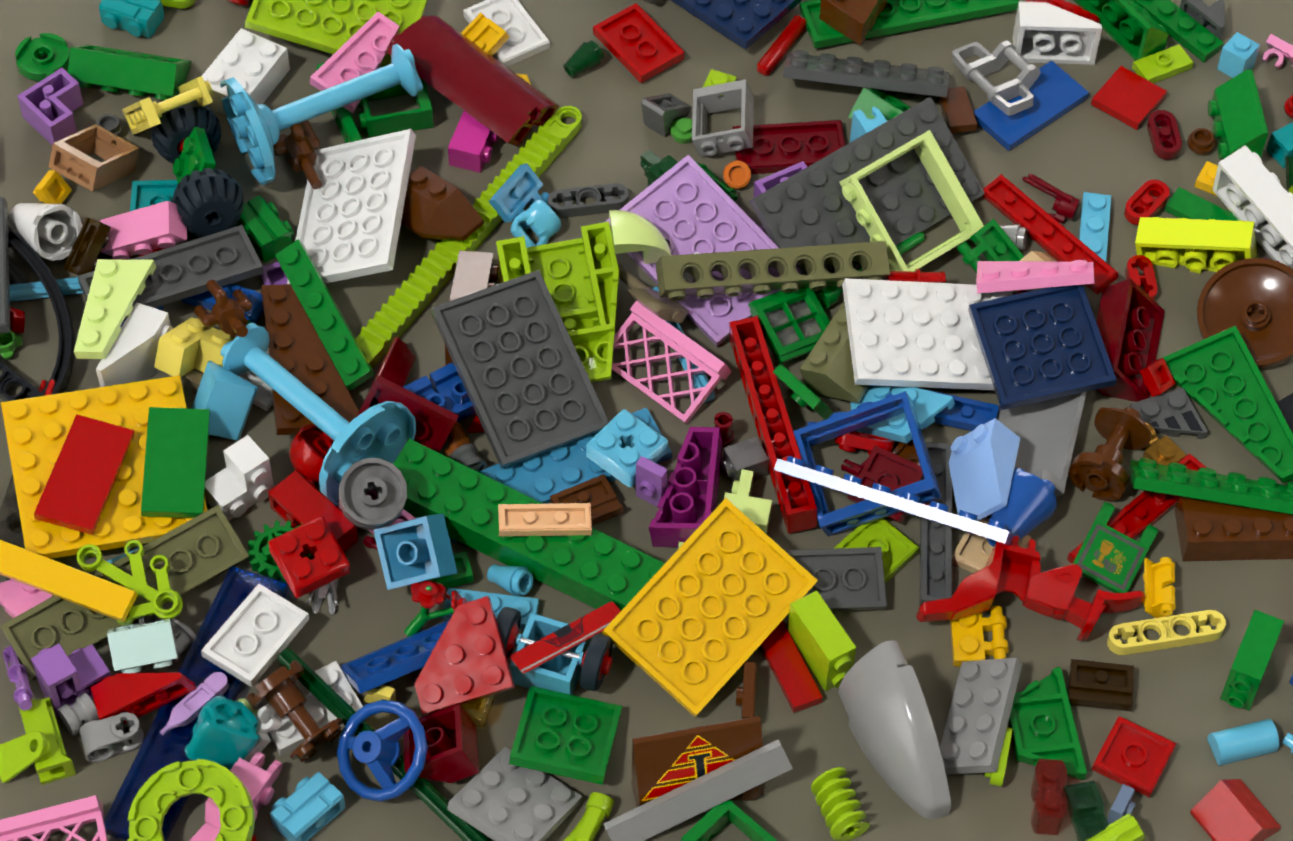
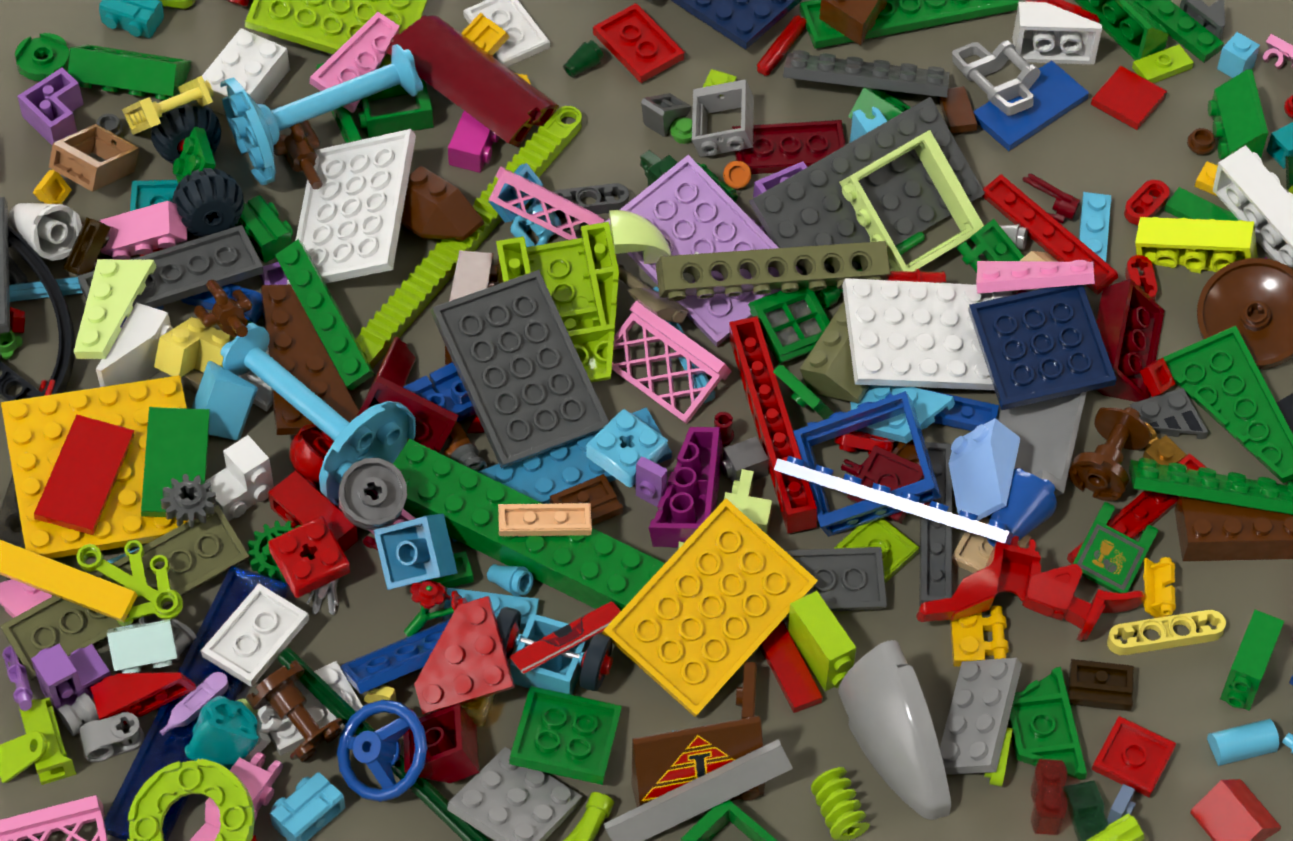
(188, 500): none -> dark grey gear
(545, 196): none -> bright pink fence
(1165, 140): dark red plate -> none

